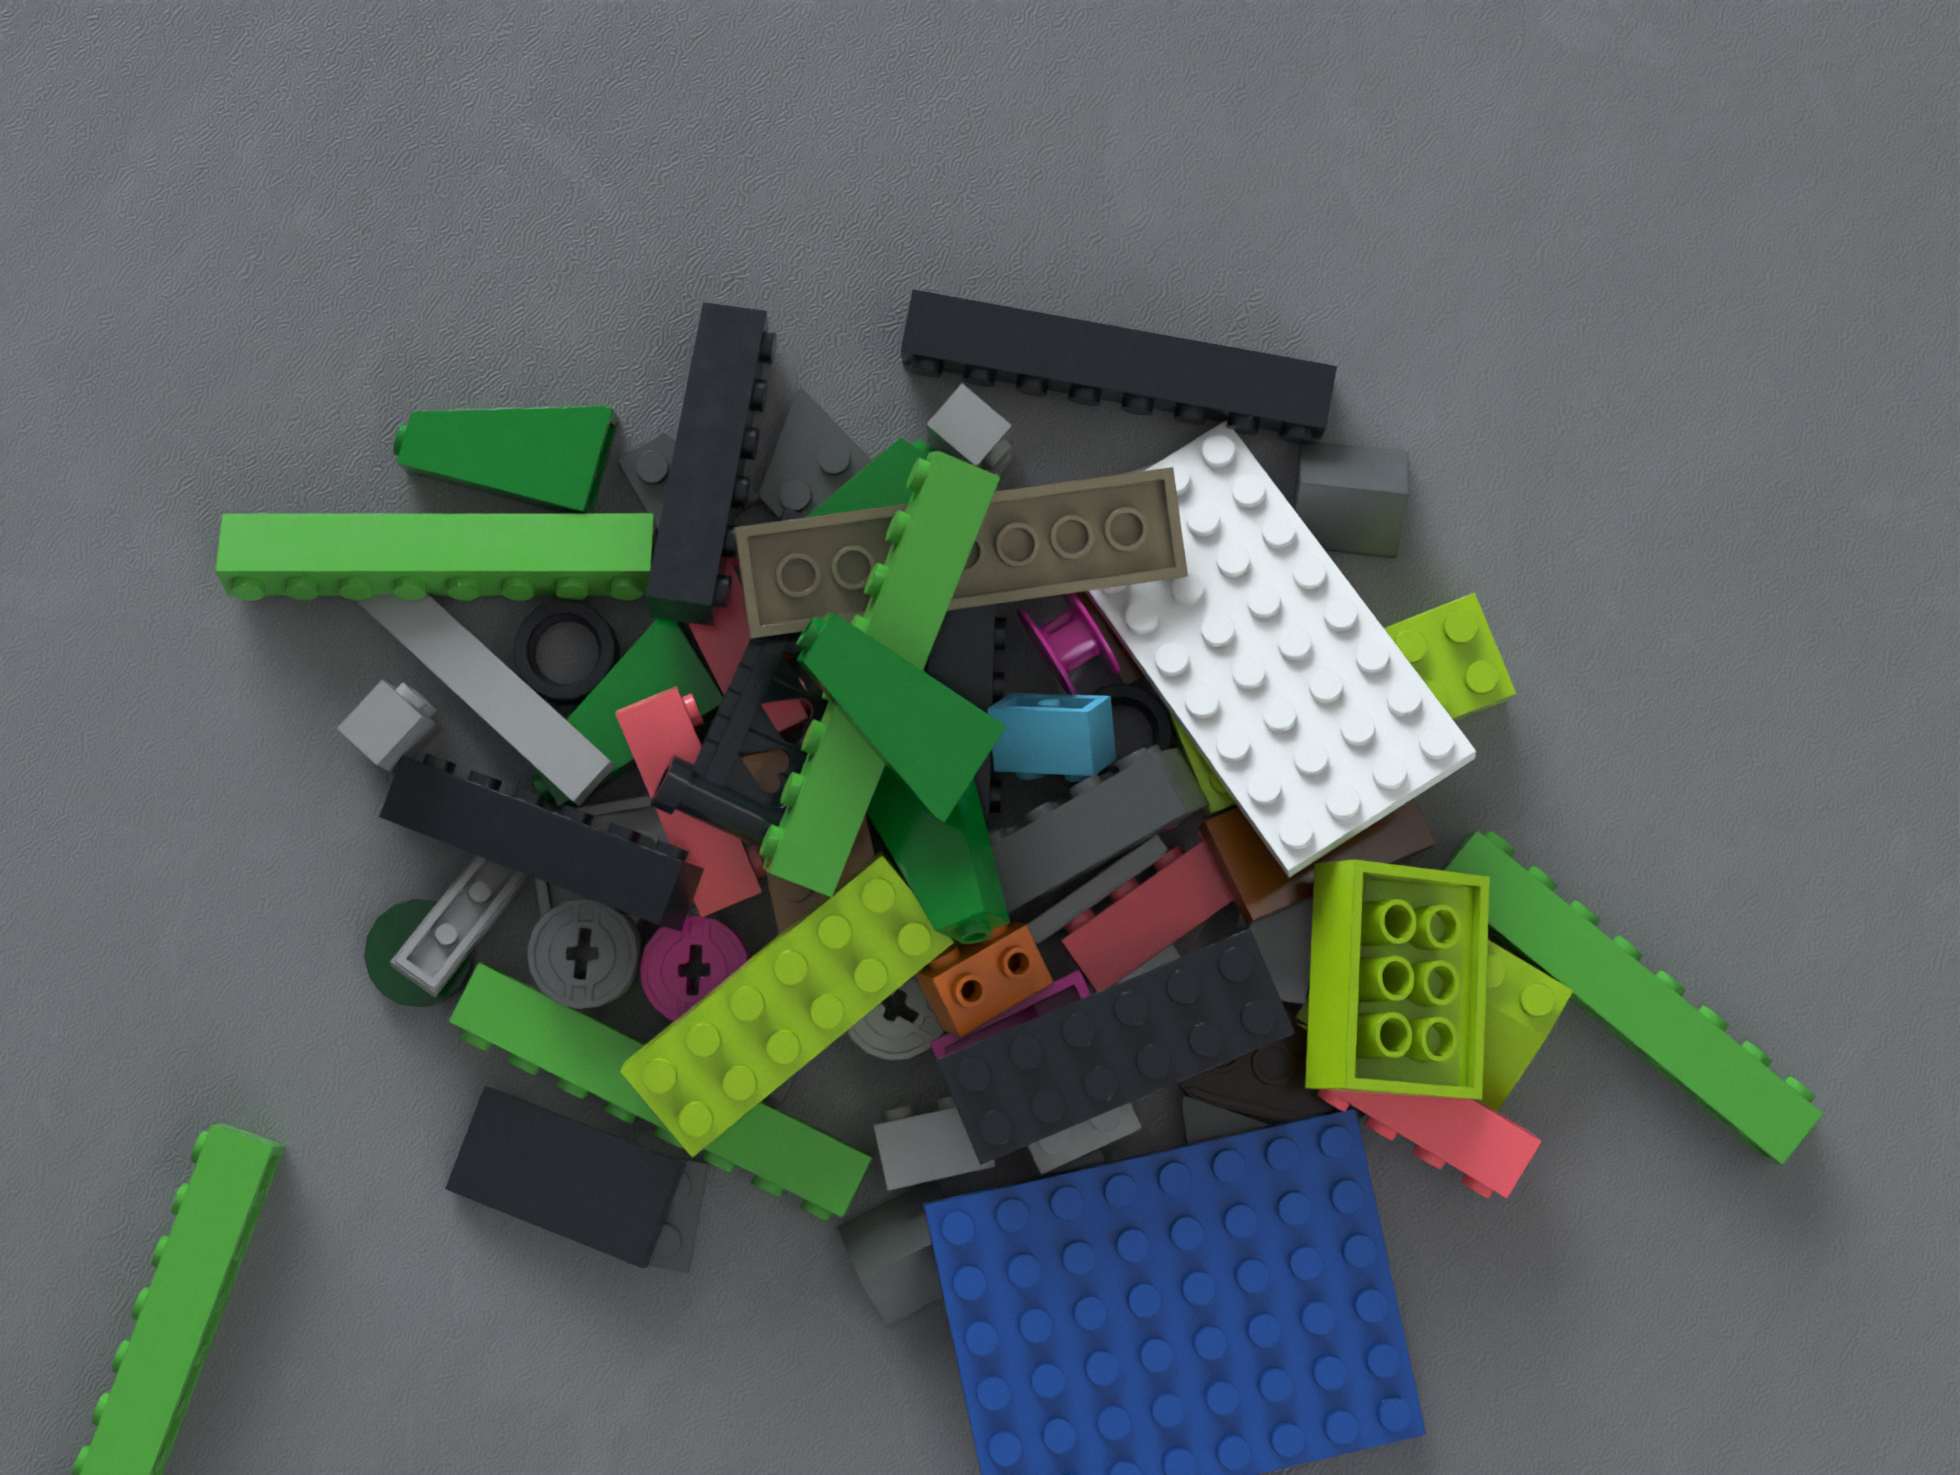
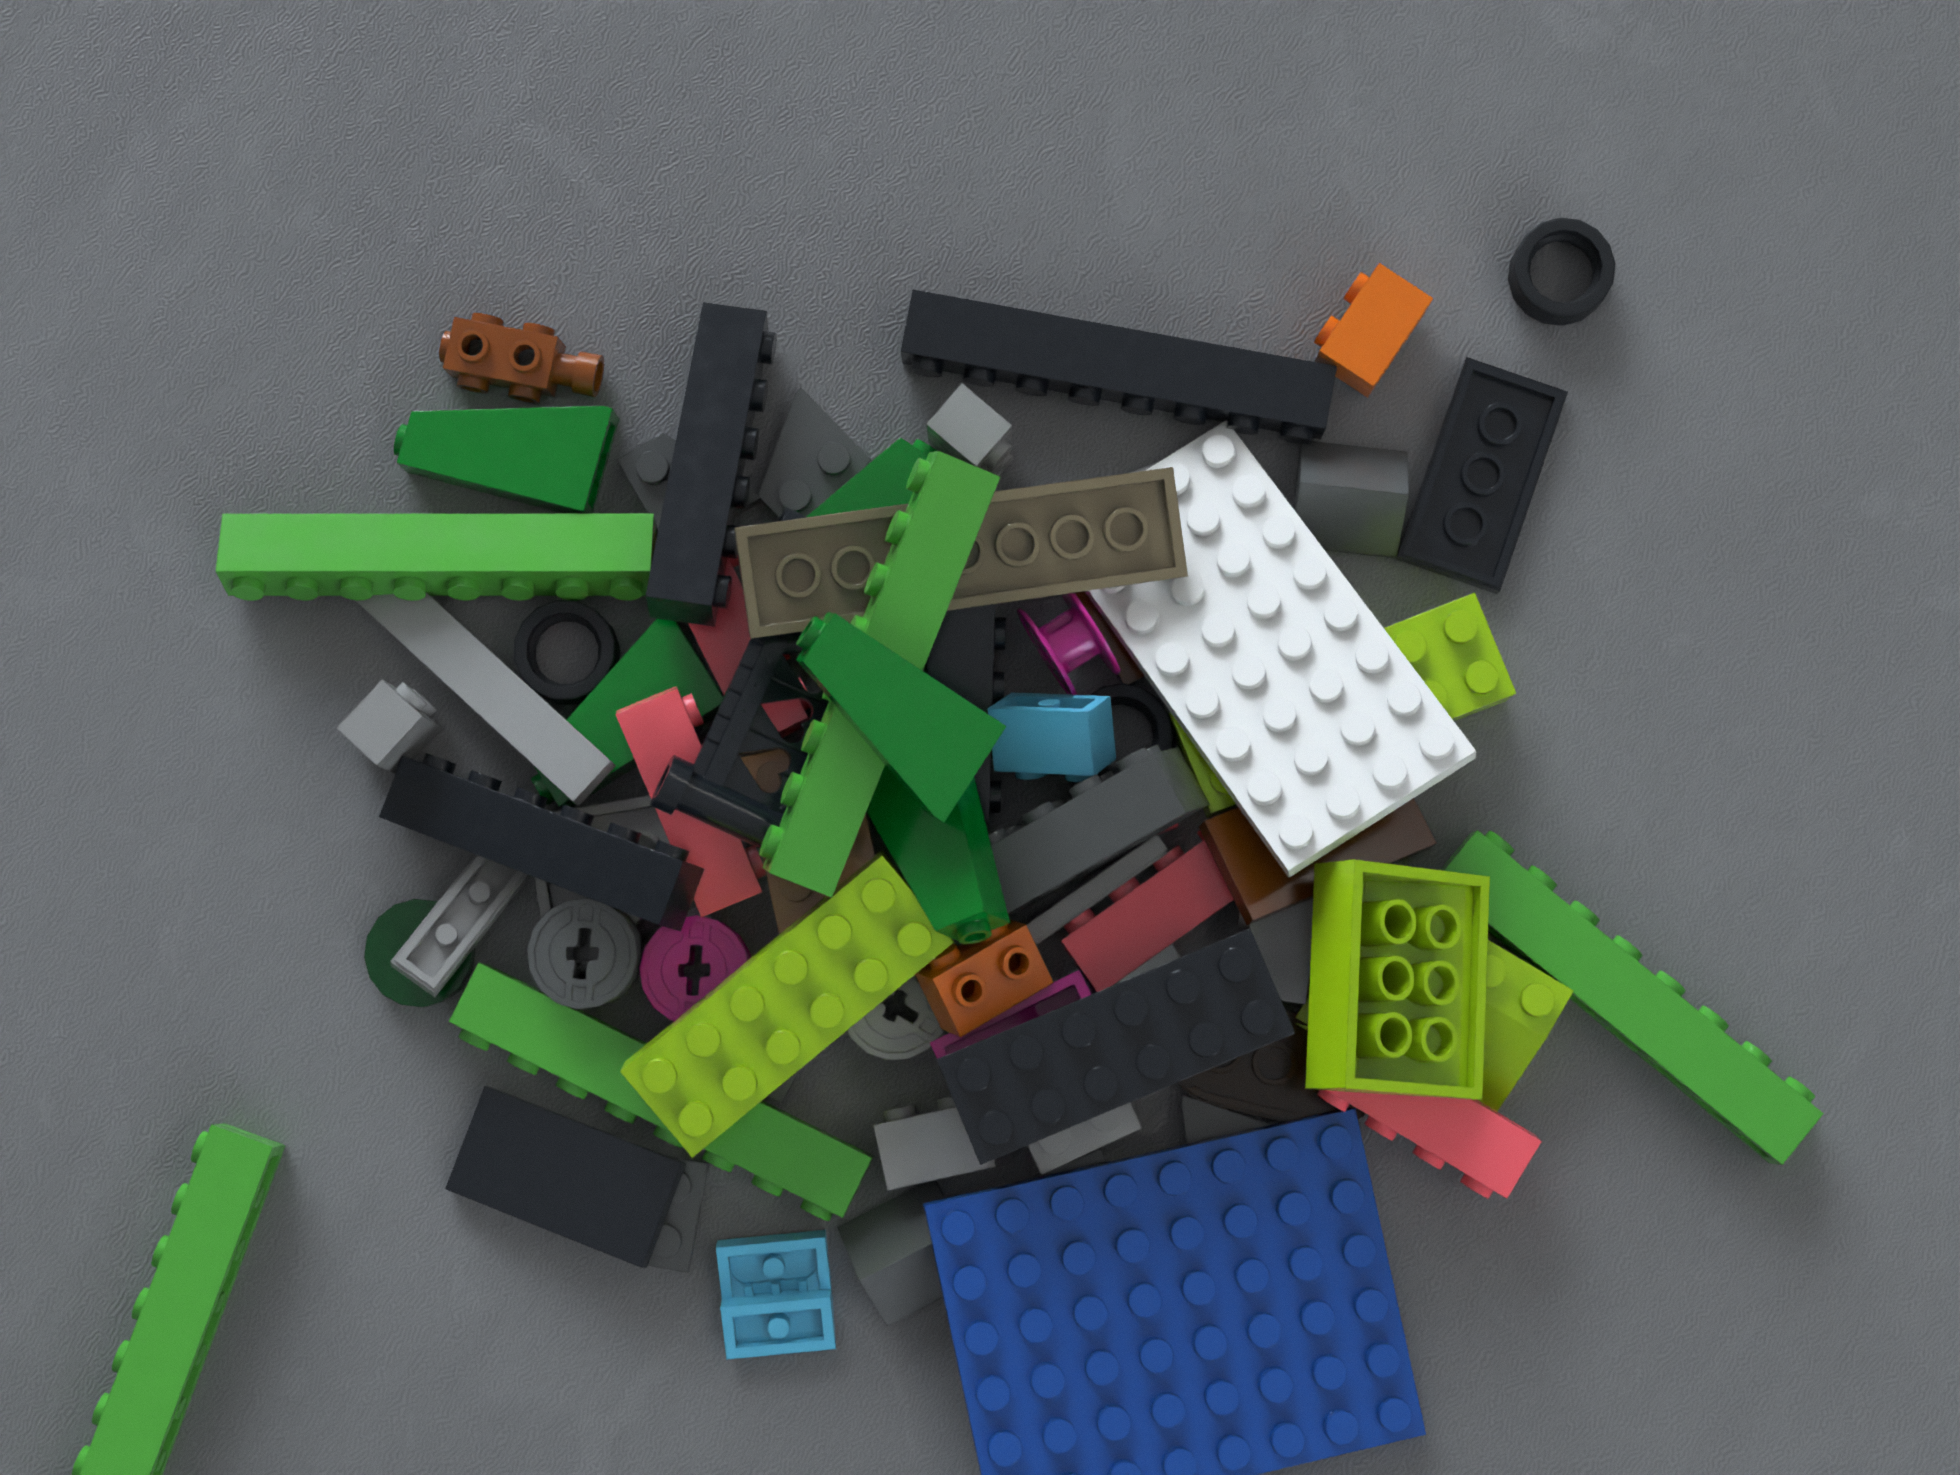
(499, 360): none -> dark orange brick
(776, 1294): none -> medium azure slope
(1372, 329): none -> orange brick
(1482, 475): none -> black tile
(1583, 237): none -> black tyre

